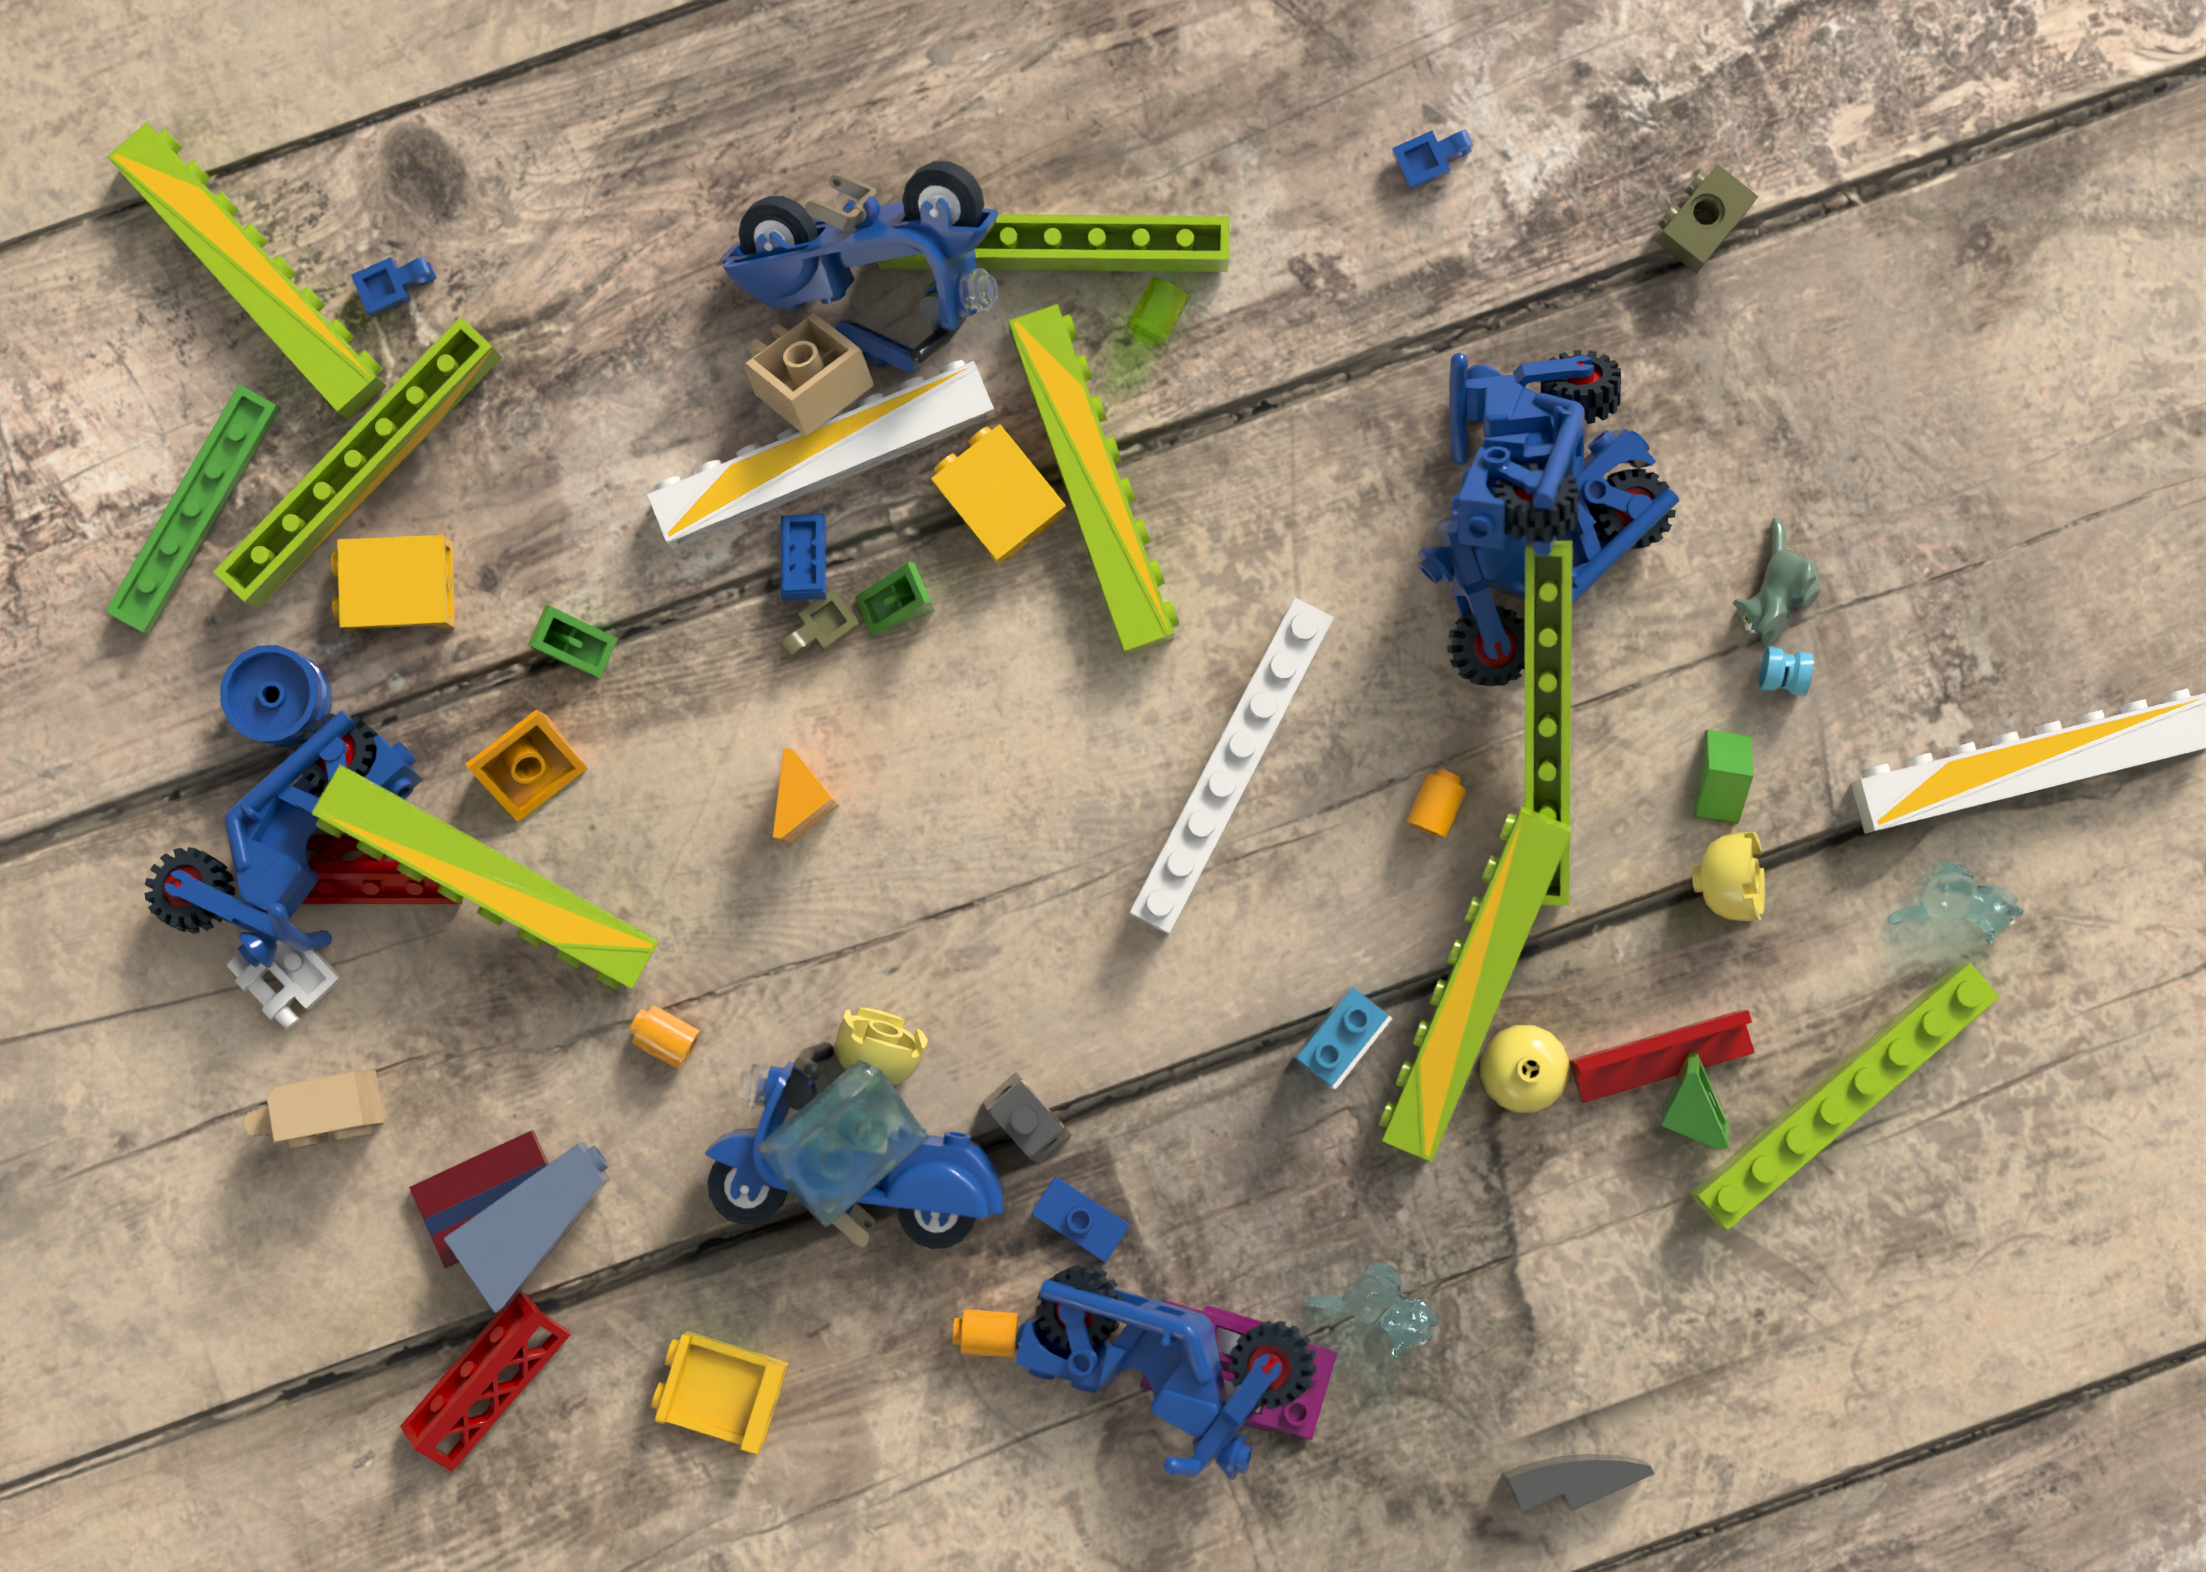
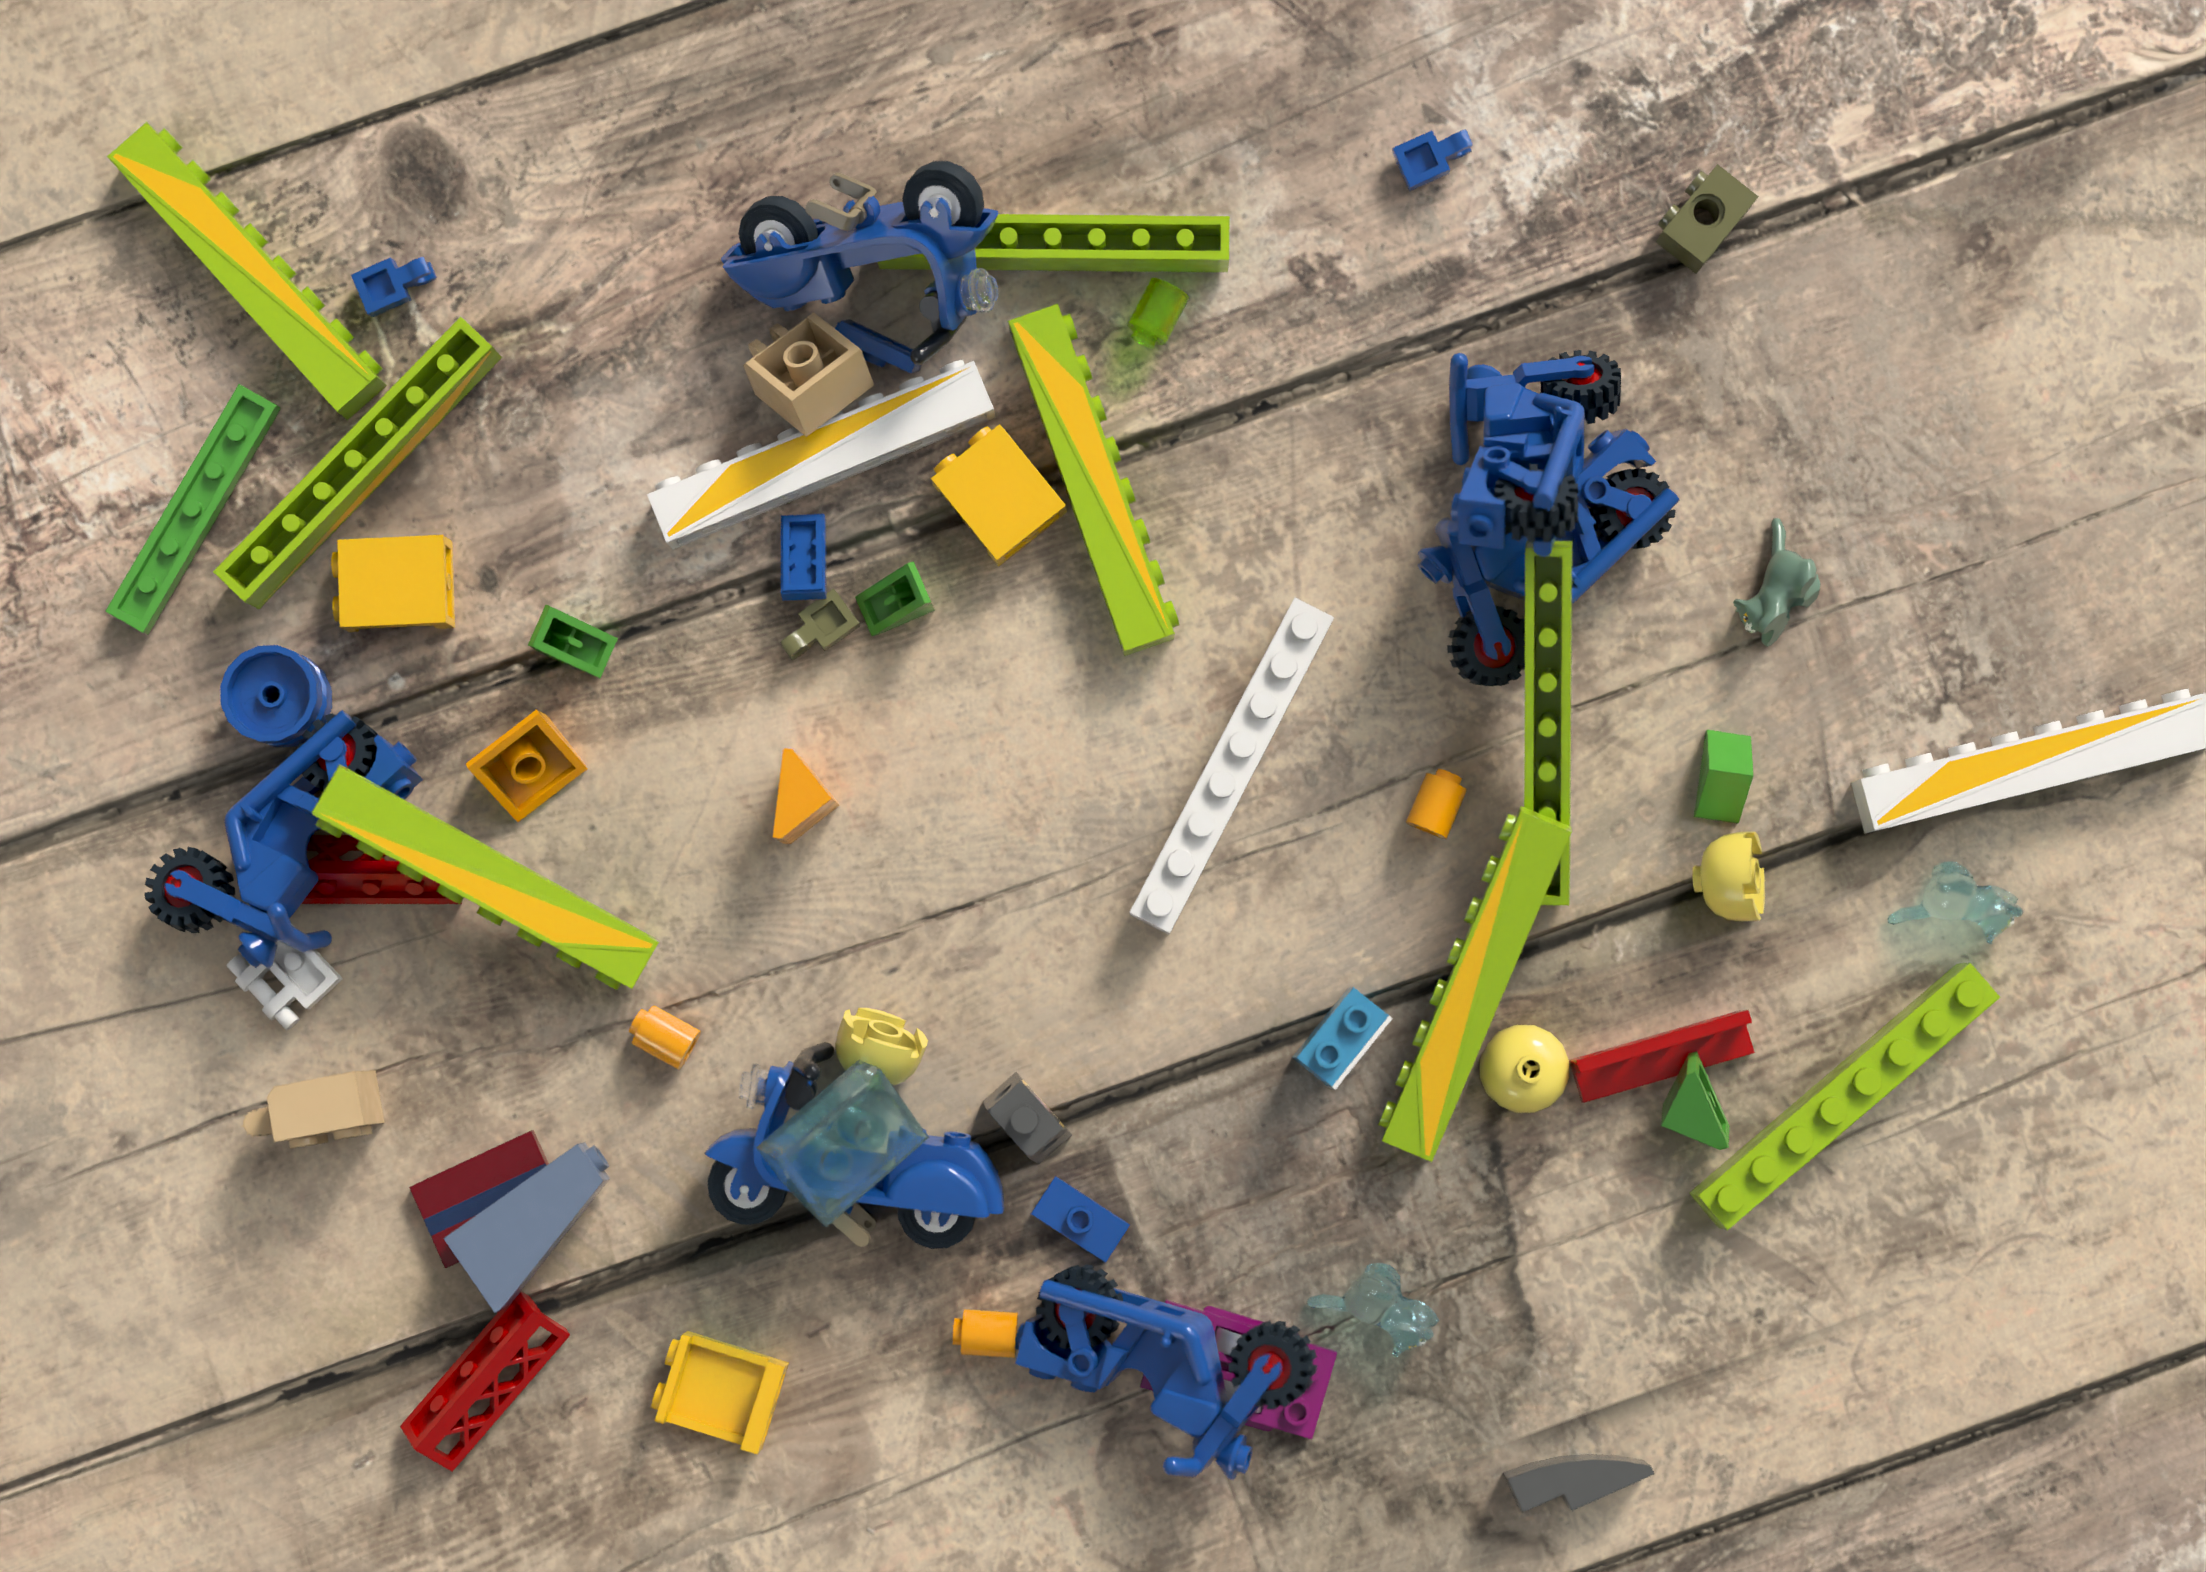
(1786, 671): medium azure wheel -> none

